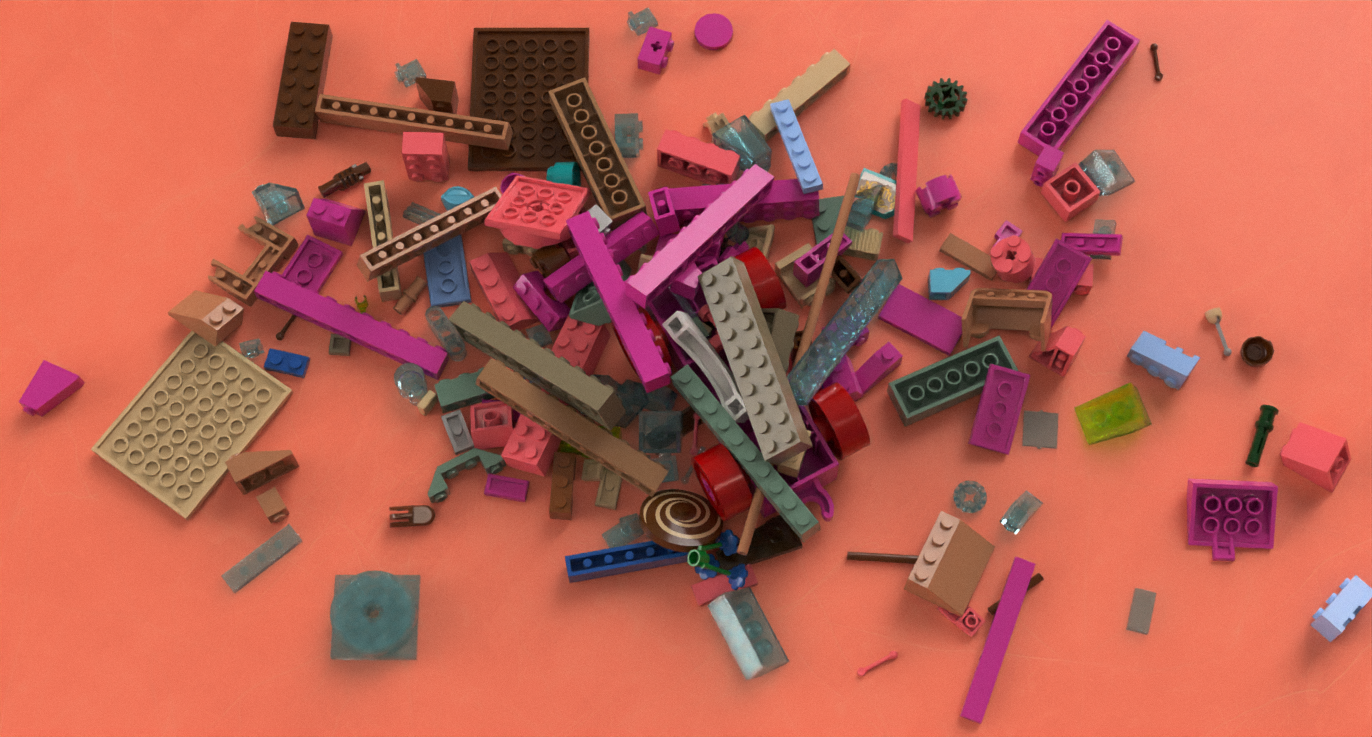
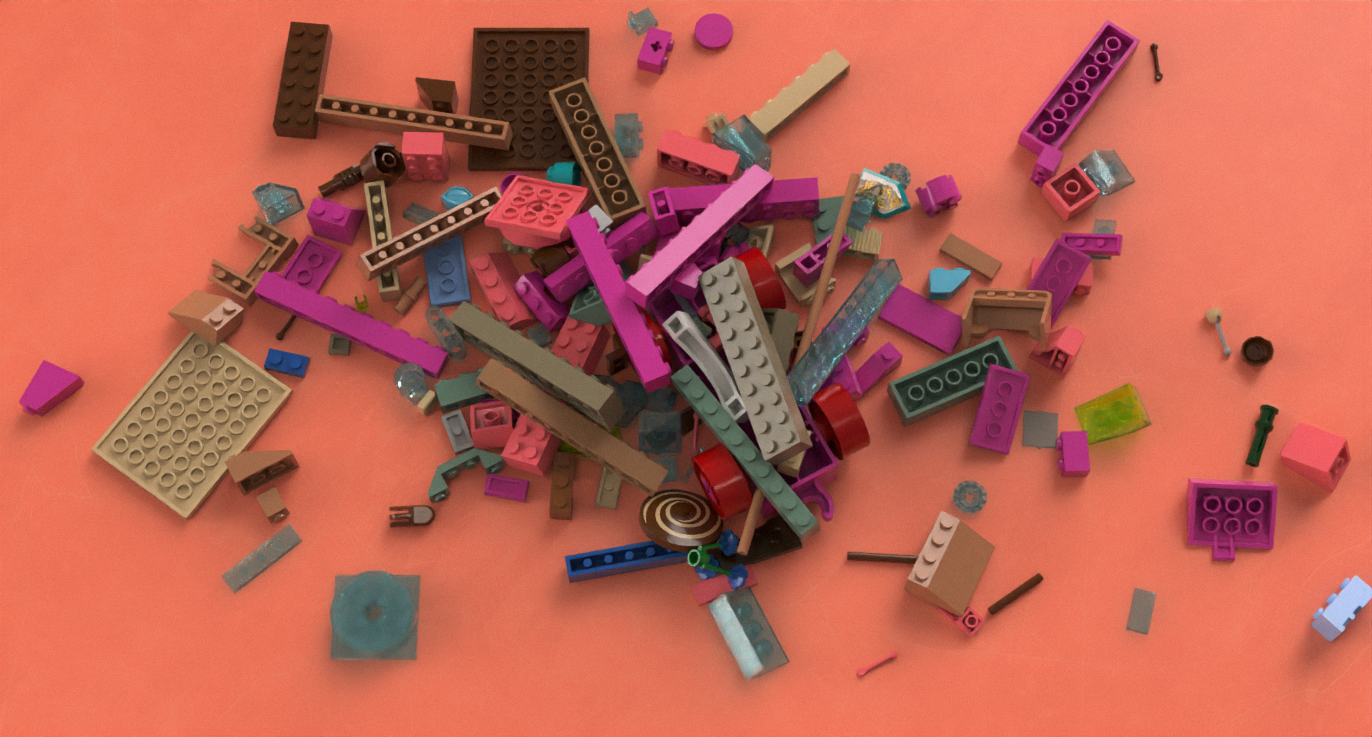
(251, 348): clear light blue plate -> none
(382, 164): none -> reddish brown brick
(409, 72): clear light blue bracket -> none
(592, 471): tan tile -> none
(618, 359): none -> reddish brown panel
(624, 532): clear light blue slope -> none
(796, 146): light blue plate -> none
(845, 275): reddish brown slope -> none
(906, 171): coral tile -> none
(951, 104): dark green gear -> none
(997, 640): dark pink tile -> none
(1007, 230): dark pink plate -> none
(1013, 259): coral brick -> none
(1020, 512): clear light blue slope -> none
(1073, 454): none -> dark pink brick
(1162, 360): light blue wedge -> none

